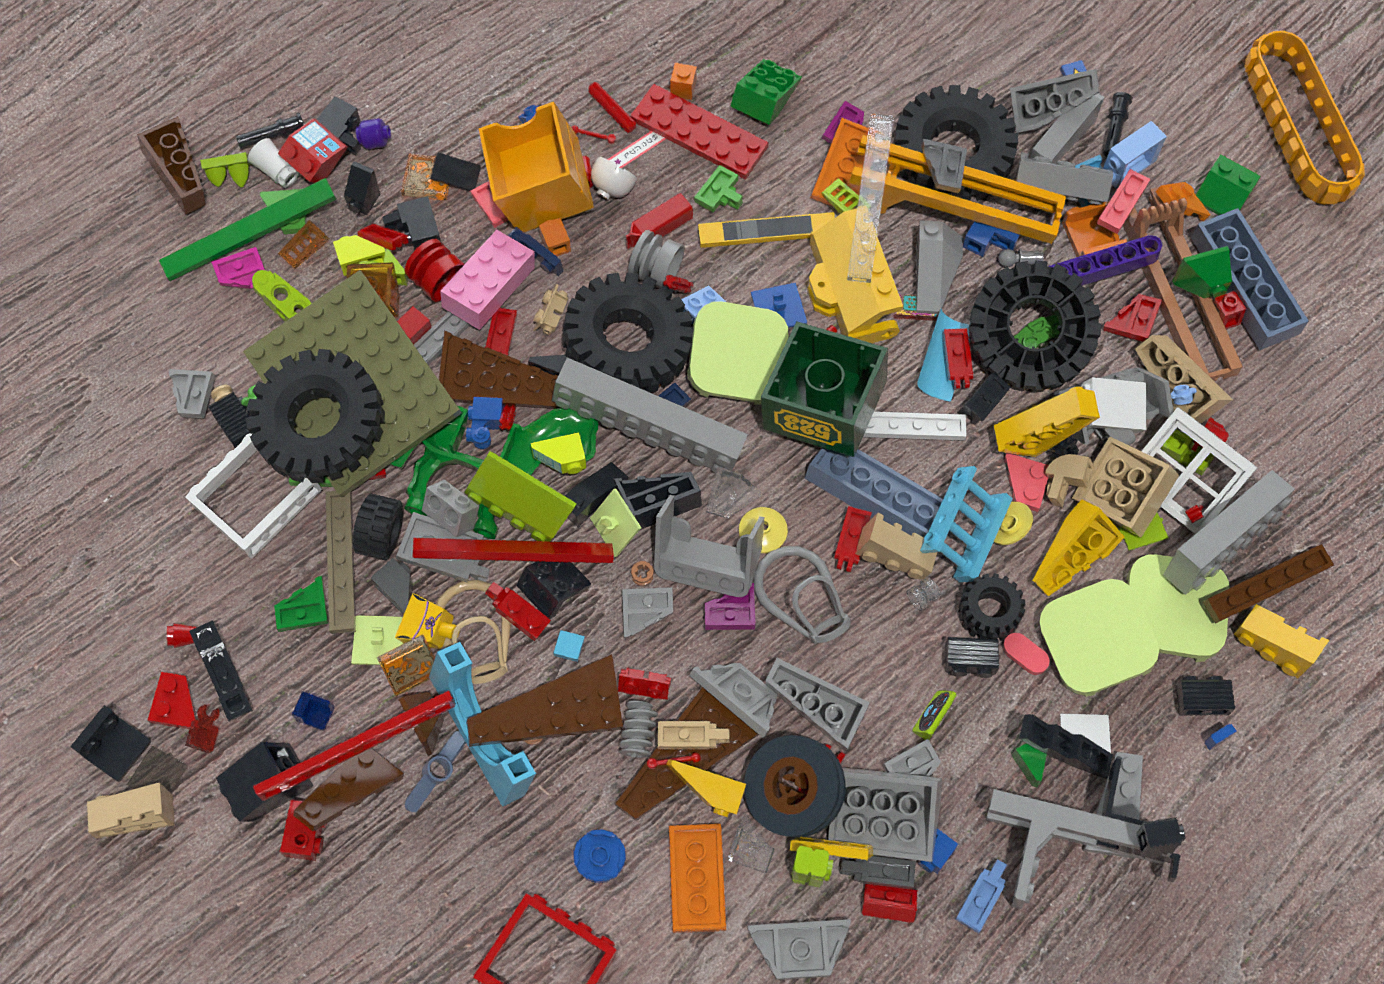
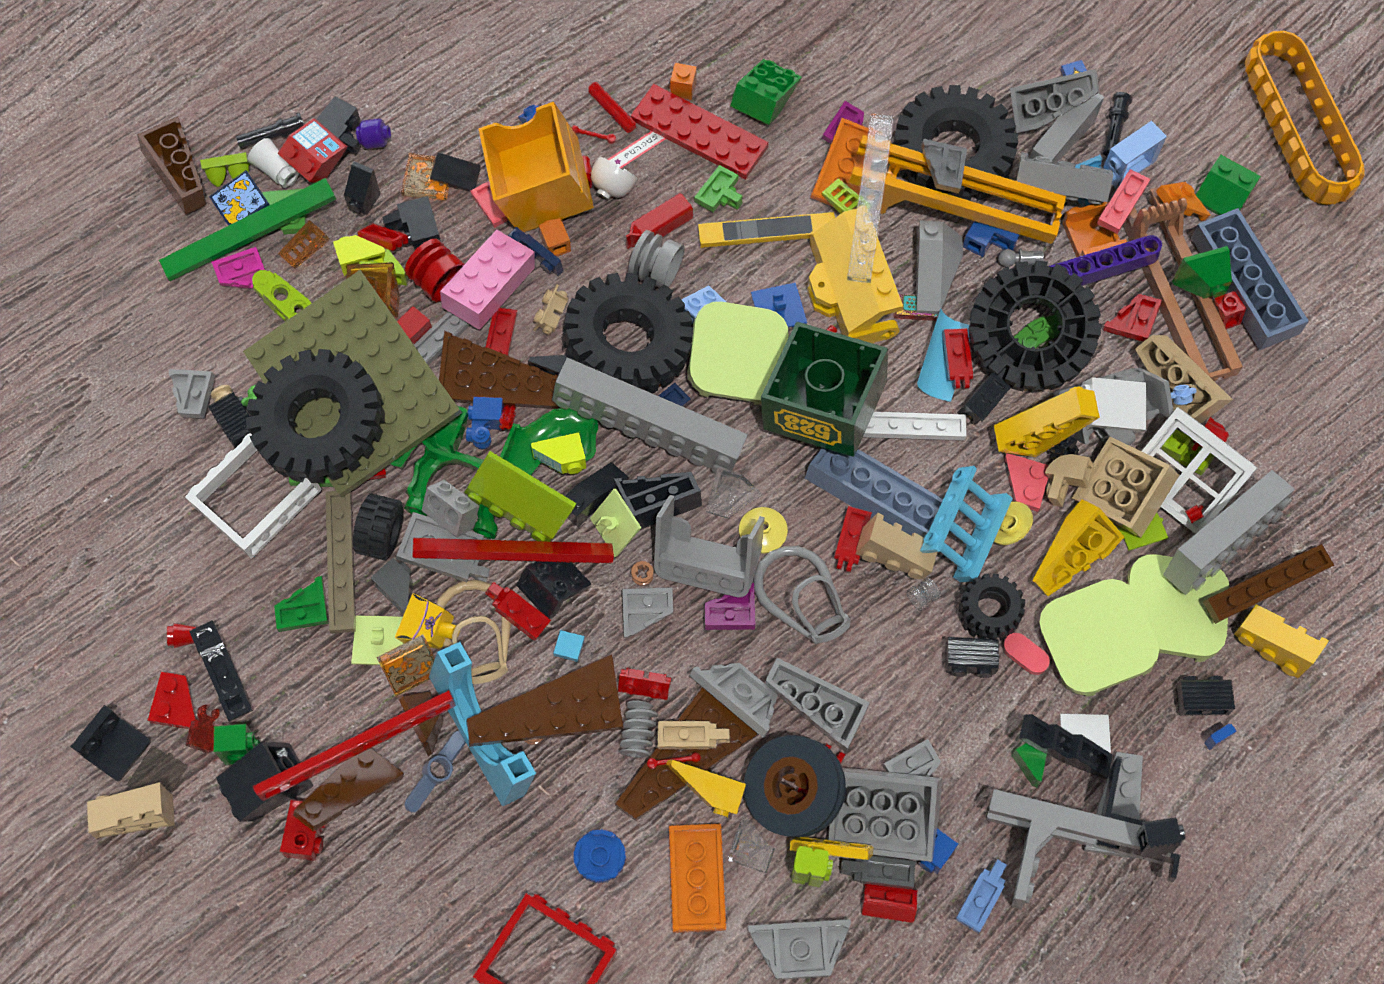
(233, 742): none -> green brick
(239, 198): none -> tile
(313, 711): clear blue panel -> none
(678, 284): red axle -> none
(934, 714): slope -> none

